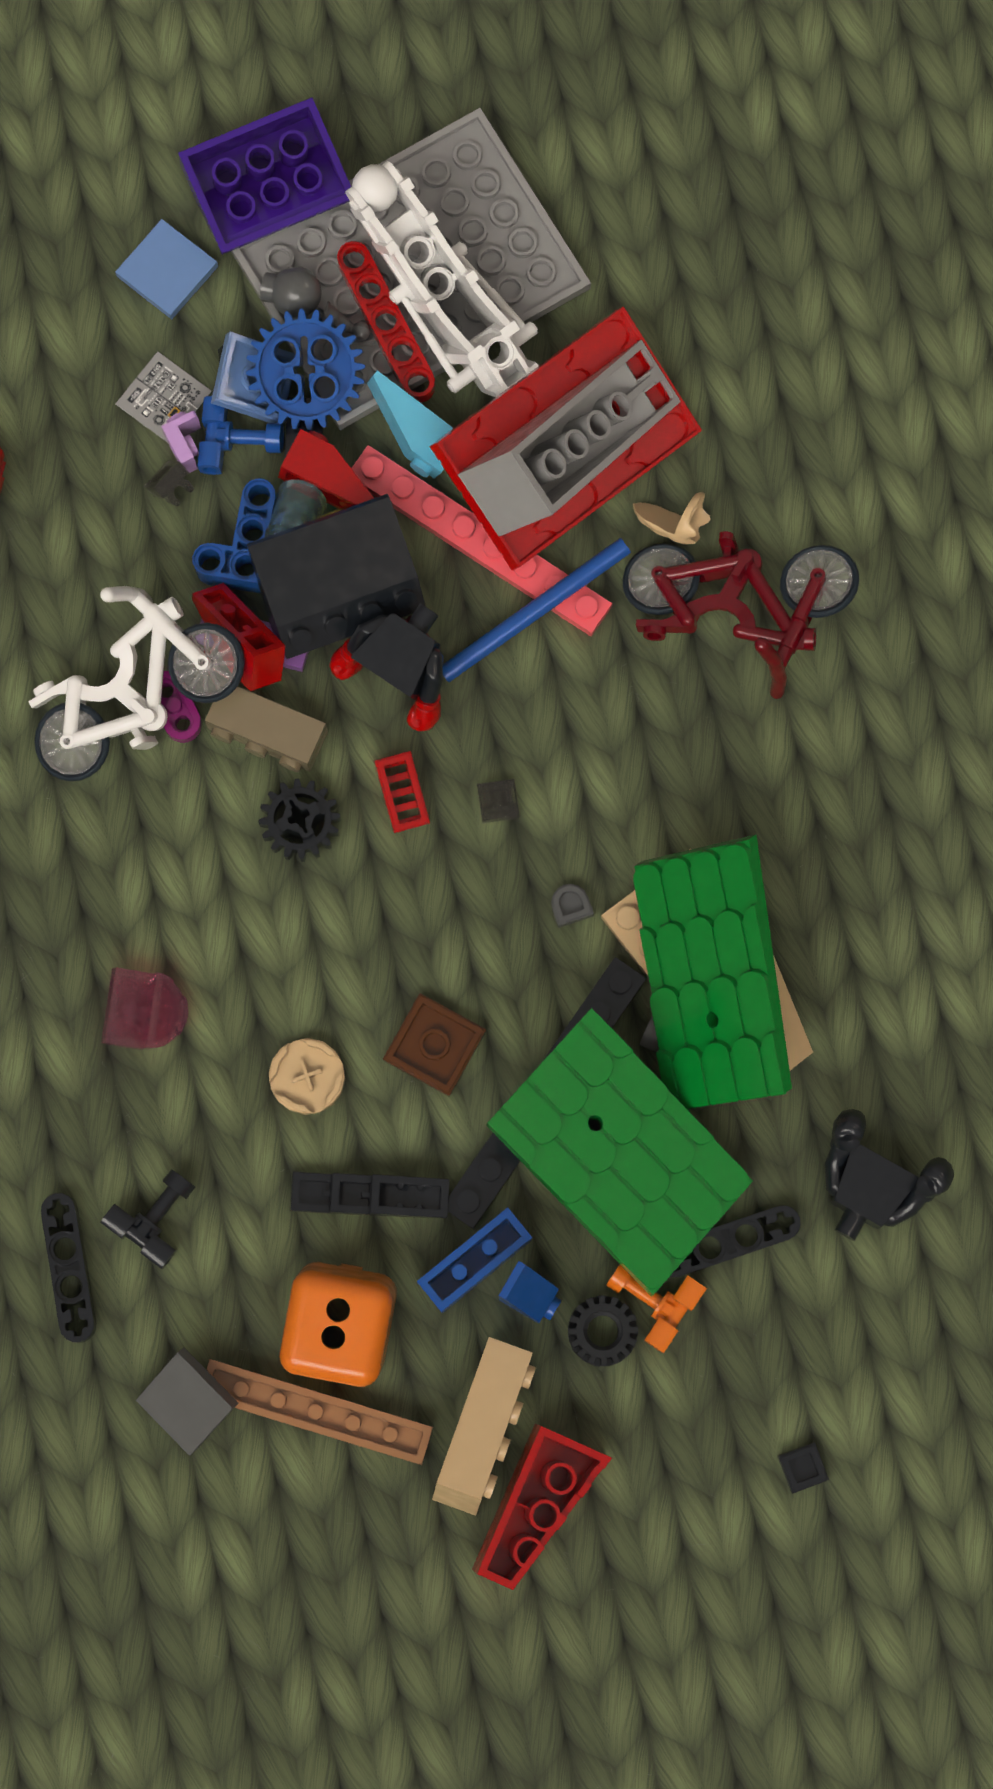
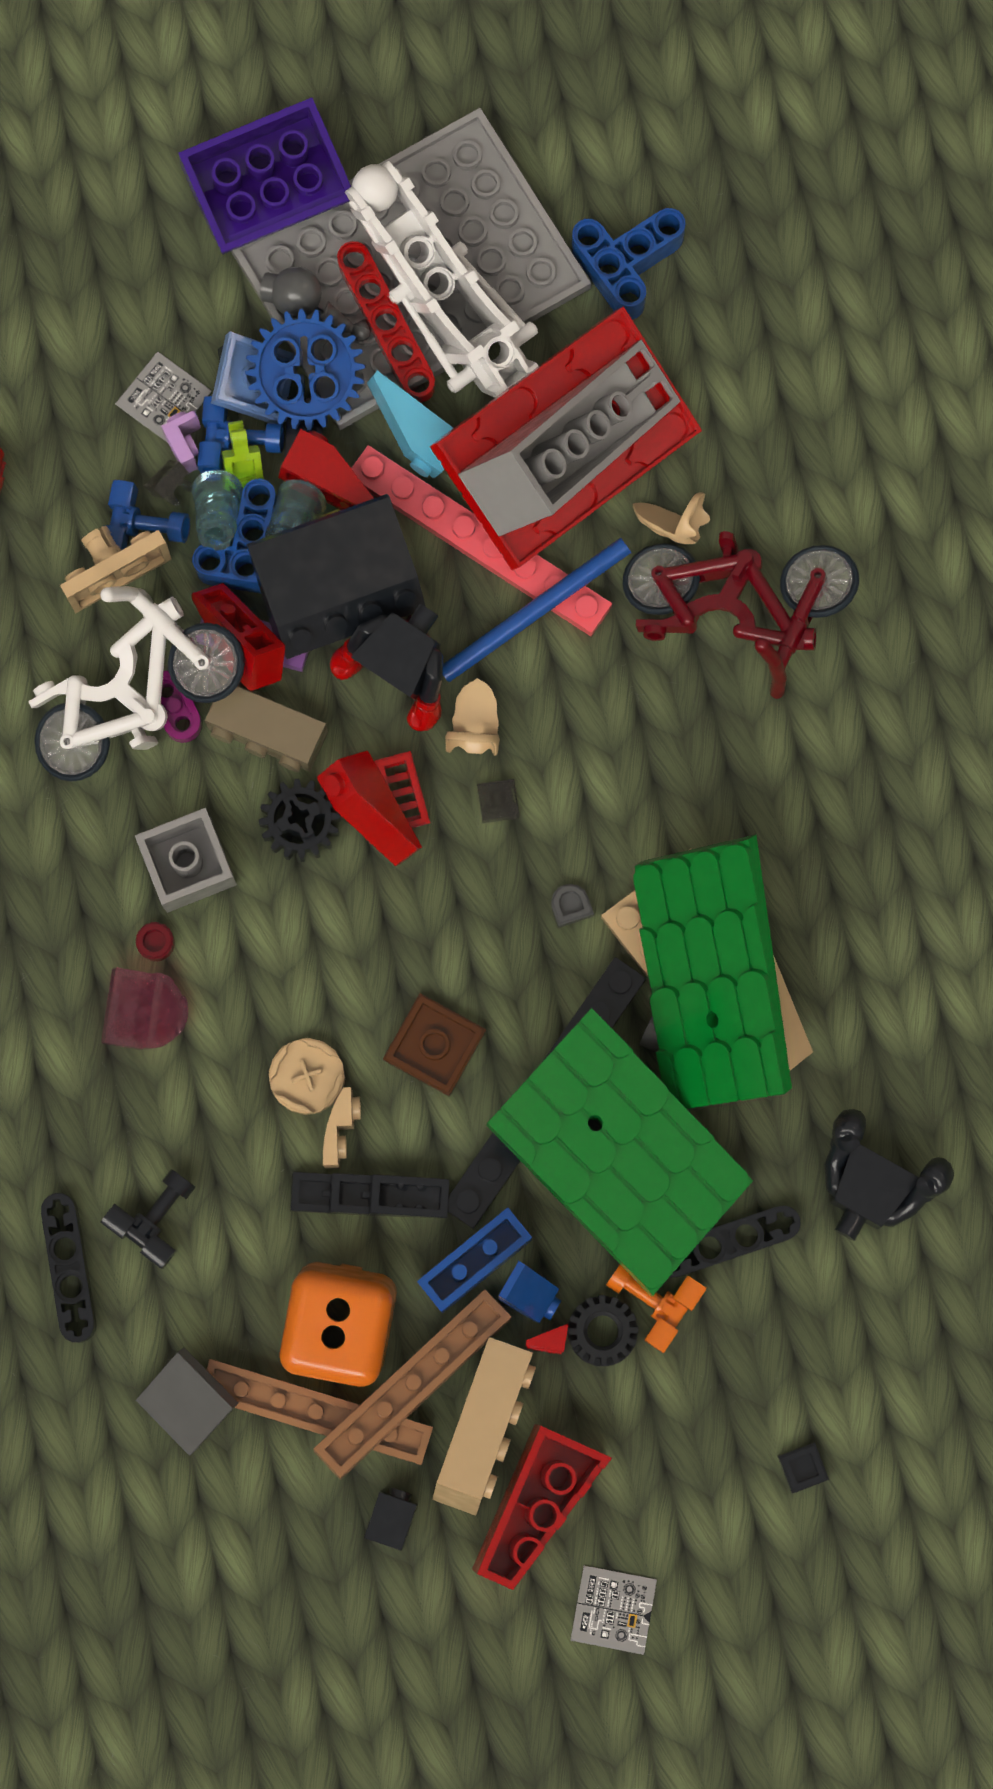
(112, 565): none -> tan plate
(127, 518): none -> blue bar
(155, 941): none -> dark red tile
(166, 269): medium blue tile -> none
(185, 860): none -> light grey brick
(216, 507): none -> clear light blue plant
(242, 459): none -> lime plate
(341, 1118): none -> tan slope
(368, 805): none -> red slope
(391, 1518): none -> black brick
(412, 1384): none -> medium nougat plate
(474, 720): none -> tan piece
(550, 1341): none -> red slope
(613, 1610): none -> light grey sticker
(620, 256): none -> blue beam

